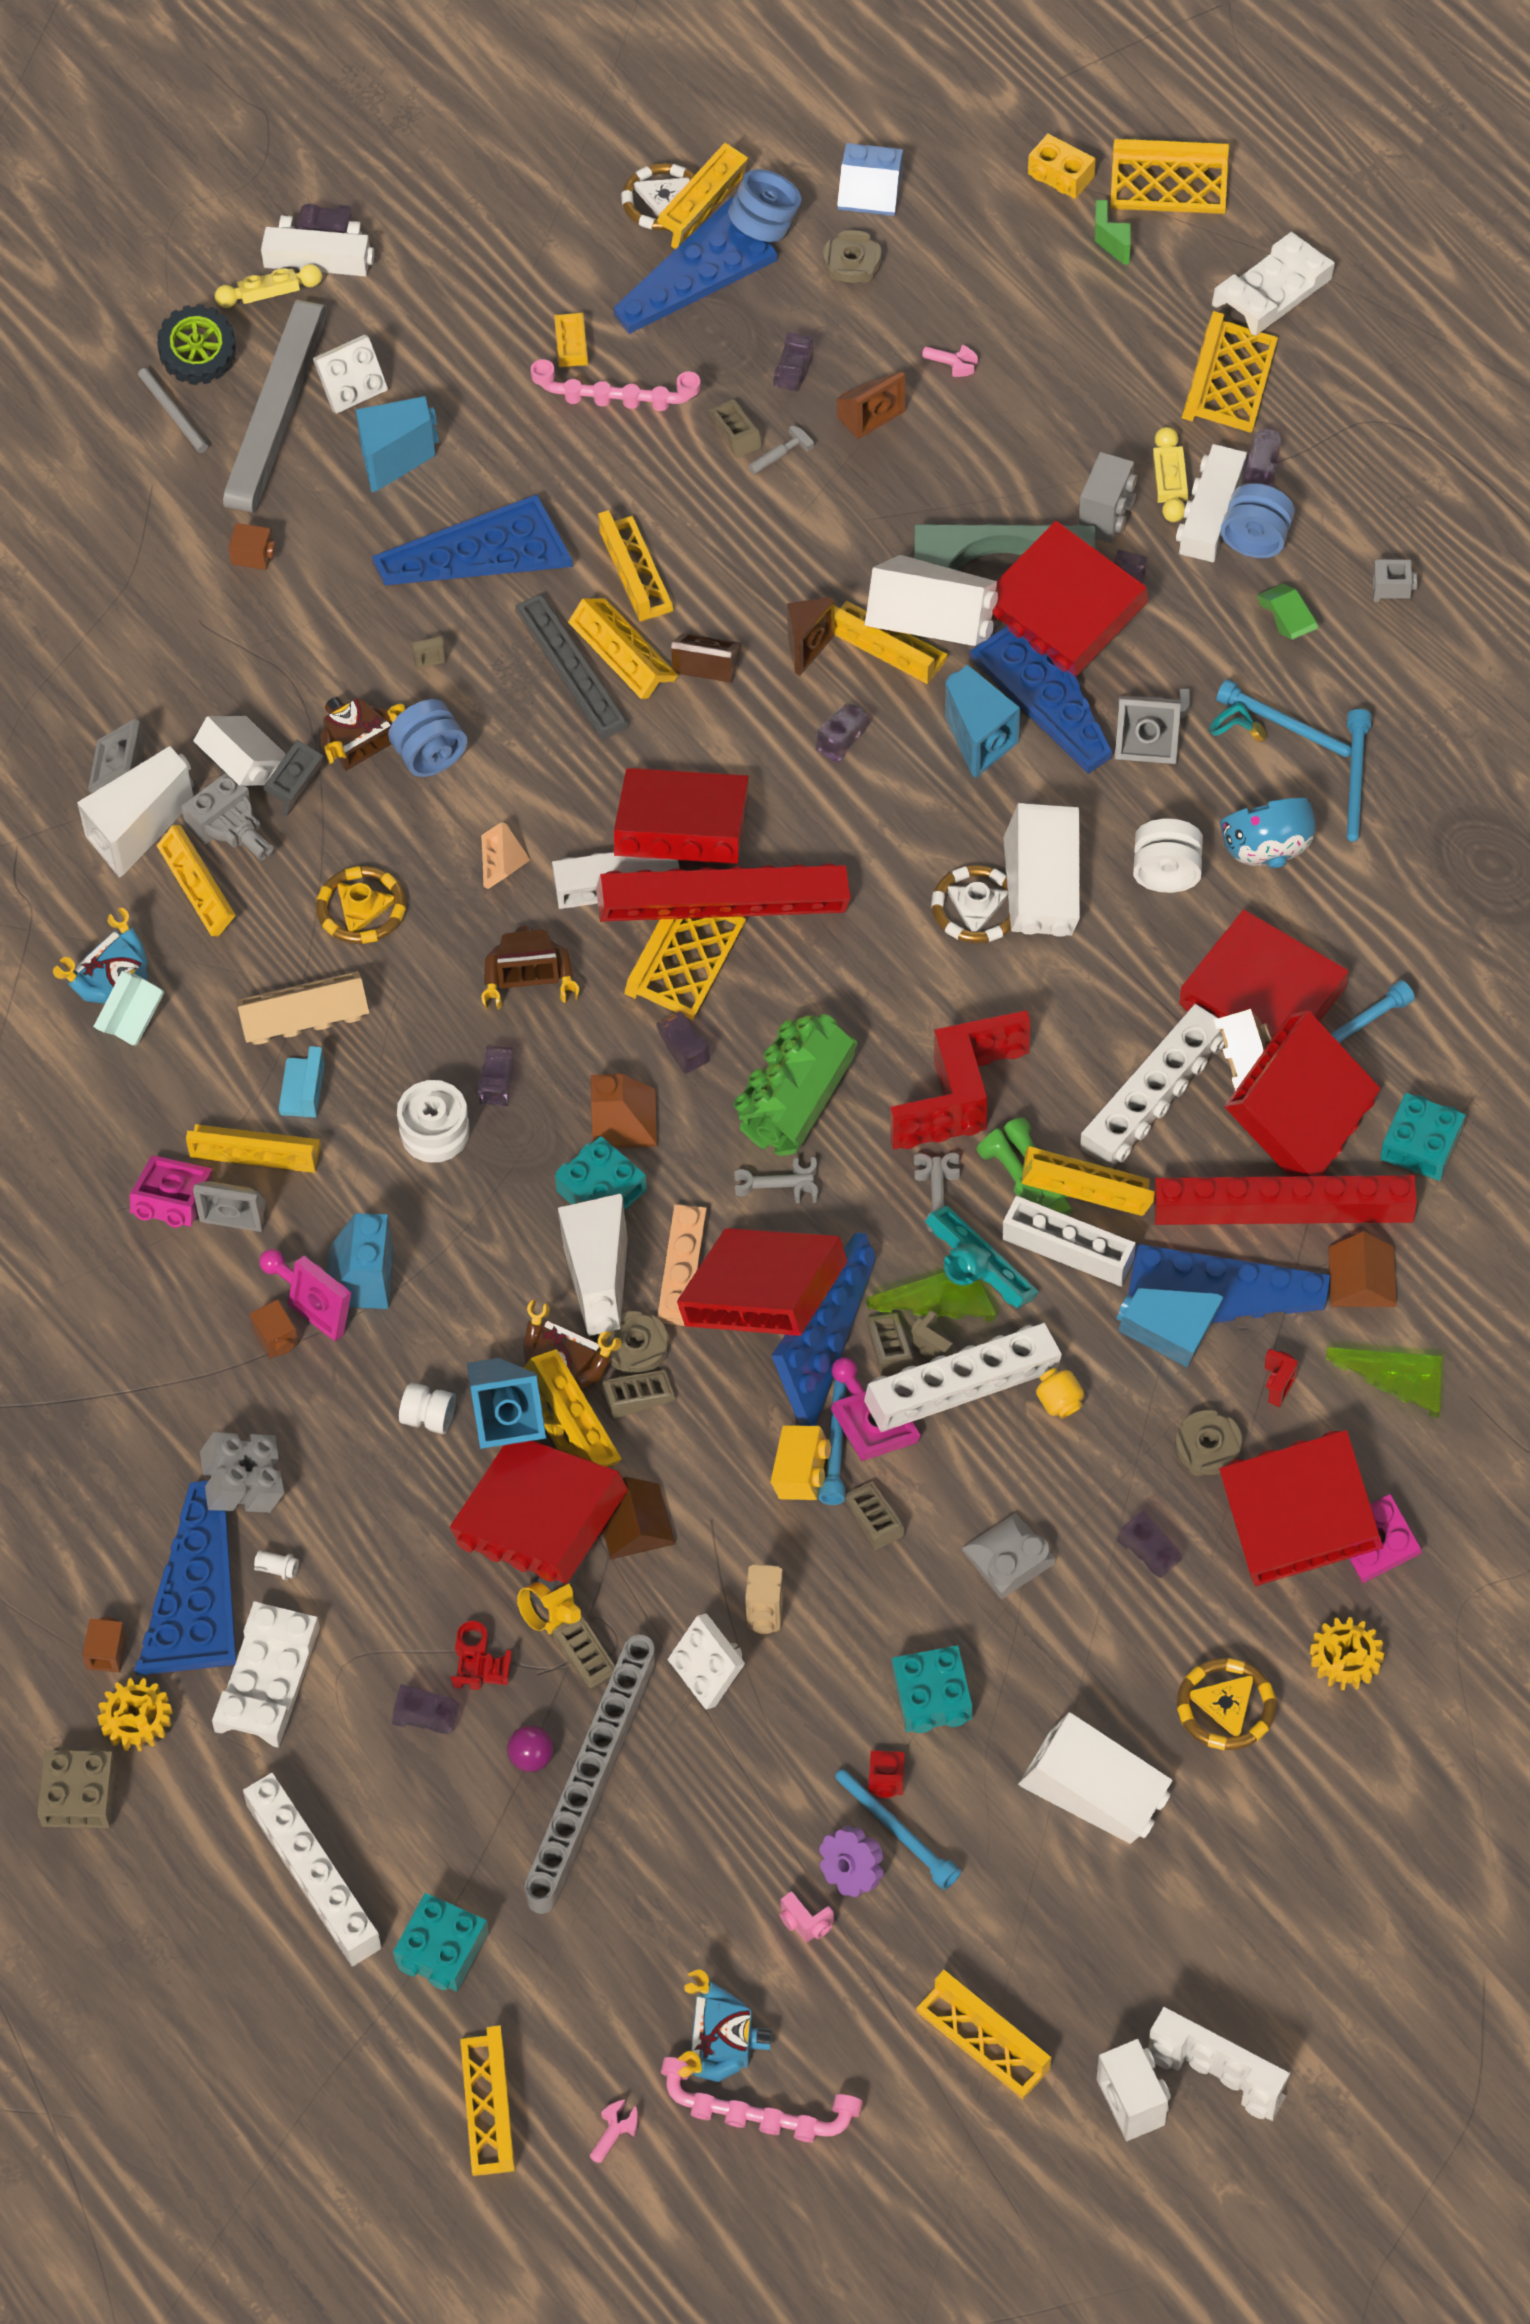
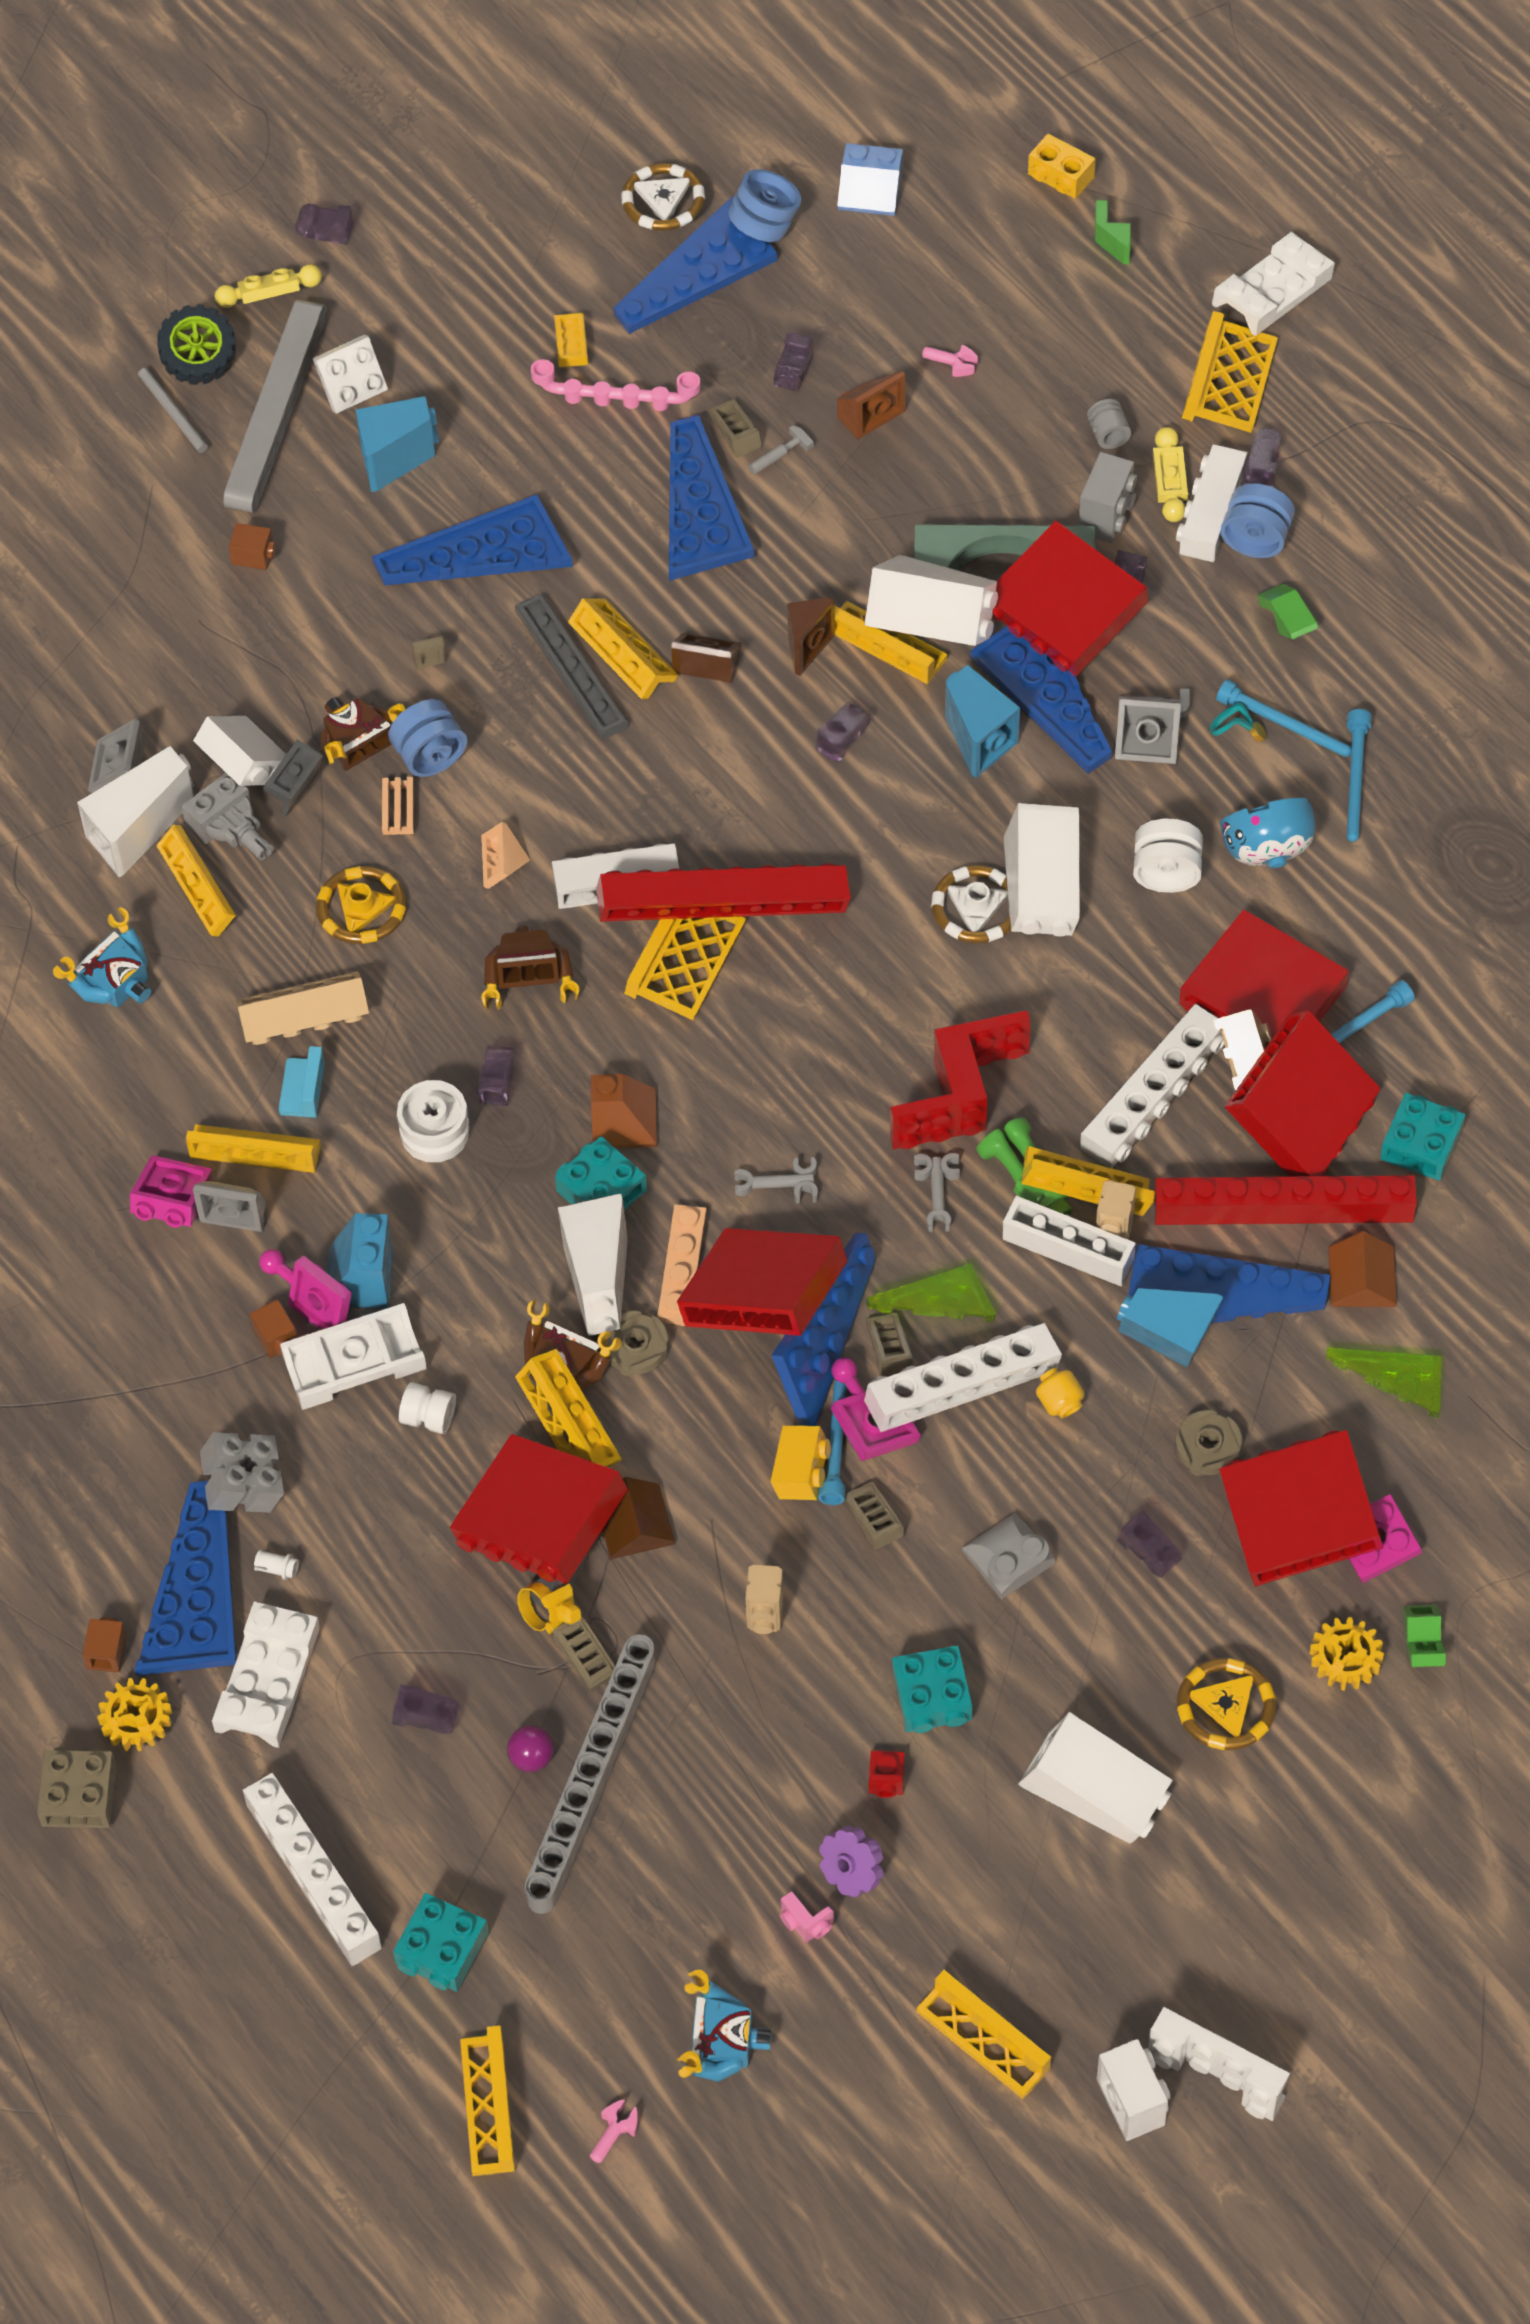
(129, 1008): light aqua panel -> none
(329, 251): white brick -> none
(352, 1355): none -> white piece
(397, 785): none -> light nougat tile
(480, 1665): red piece -> none
(505, 1403): dark azure slope -> none
(629, 570): yellow fence -> none
(631, 1405): dark tan slope -> none
(681, 815): red brick -> none
(683, 1042): leg -> none
(702, 512): none -> blue wing
(703, 193): yellow fence -> none
(706, 1661): white plate -> none
(770, 2119): bright pink bar -> none
(799, 1080): bright green brick -> none
(852, 270): dark tan plate -> none
(927, 1341): dark tan bracket -> none
(943, 1872): dark azure piece -> none
(976, 1260): teal plate -> none
(1109, 423): none -> light grey piece
(1116, 1208): none -> tan brick
(1149, 153): yellow fence -> none
(1282, 1376): red bracket -> none
(1393, 579): light grey brick -> none
(1424, 1635): none -> bright green slope

